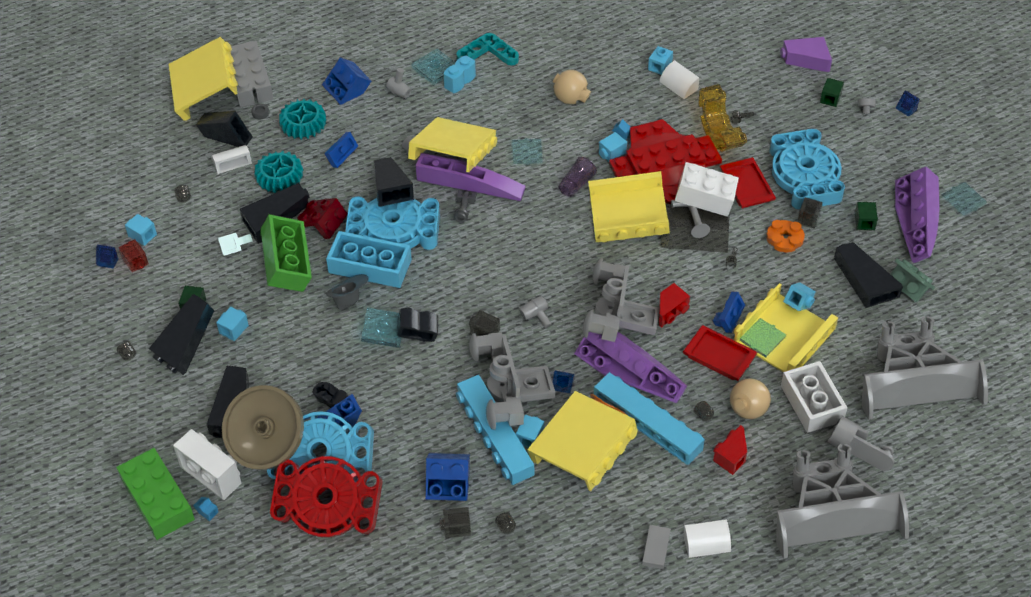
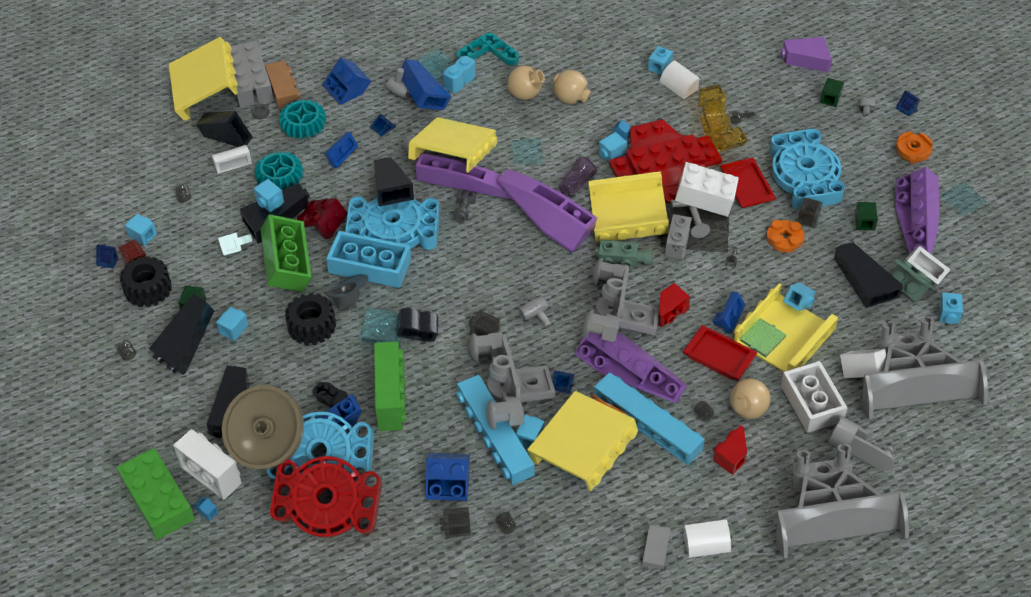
(148, 292): none -> black tyre
(268, 195): none -> medium azure brick
(282, 84): none -> medium nougat brick
(312, 330): none -> black tyre
(382, 125): none -> clear blue slope
(389, 386): none -> bright green brick
(424, 87): none -> blue slope
(525, 82): none -> tan brick
(549, 209): none -> medium lavender wedge
(622, 253): none -> sand green brick
(678, 237): none -> light grey hinge
(863, 362): none -> white brick
(912, 154): none -> orange plate
(928, 264): none -> white brick
(950, 308): none -> medium azure brick

